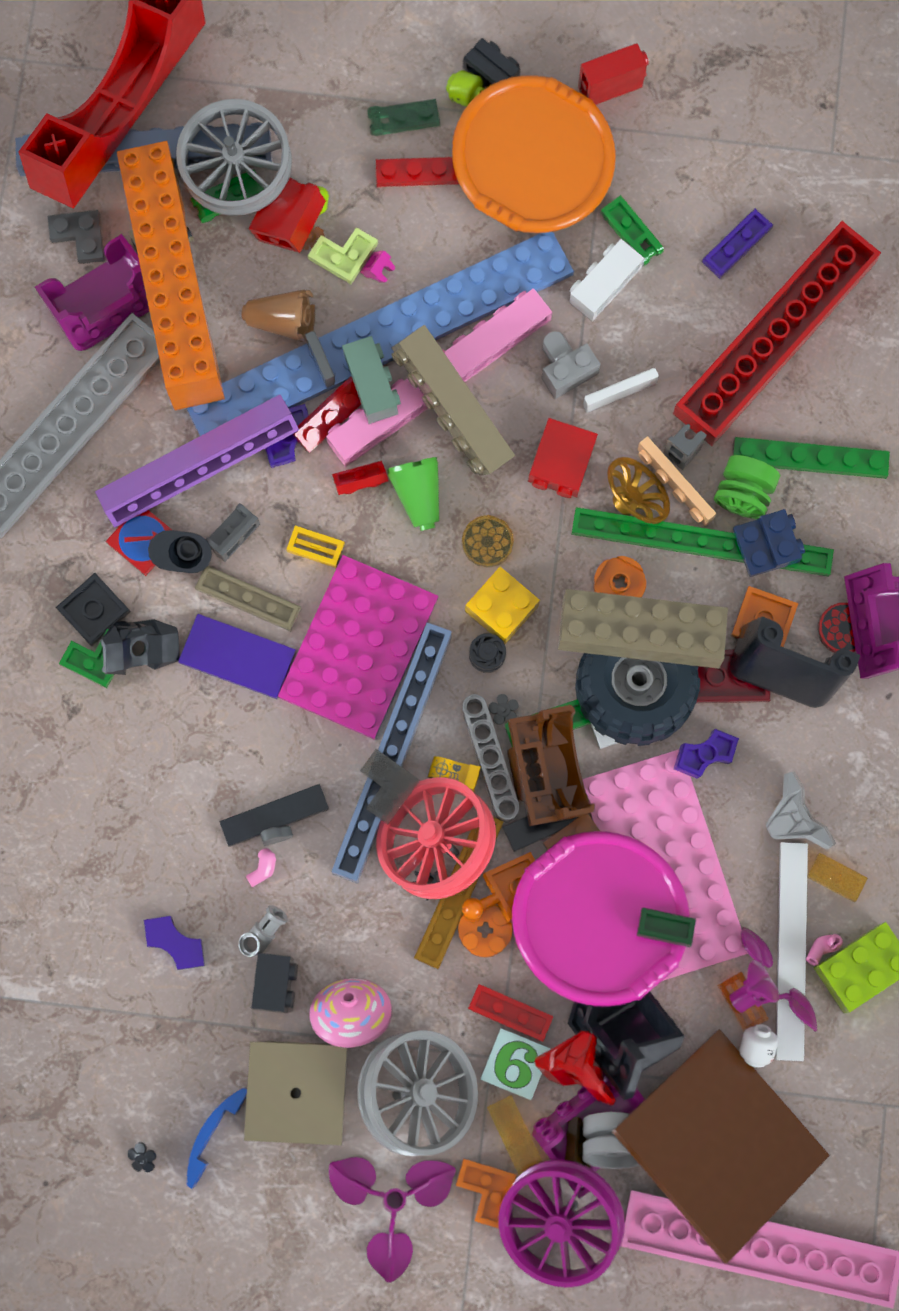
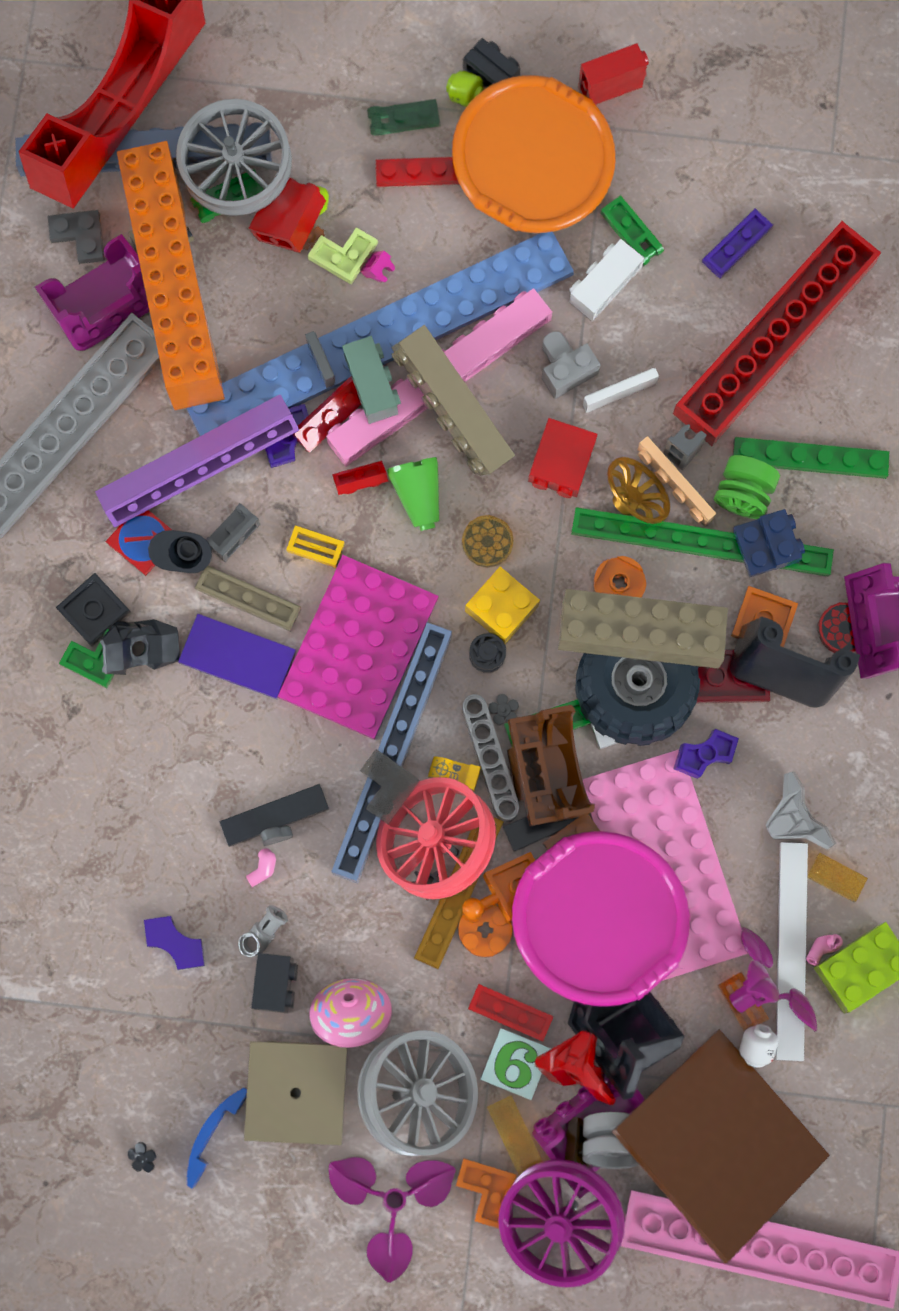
(282, 314): medium nougat cone -> none
(666, 927): dark green tile -> none

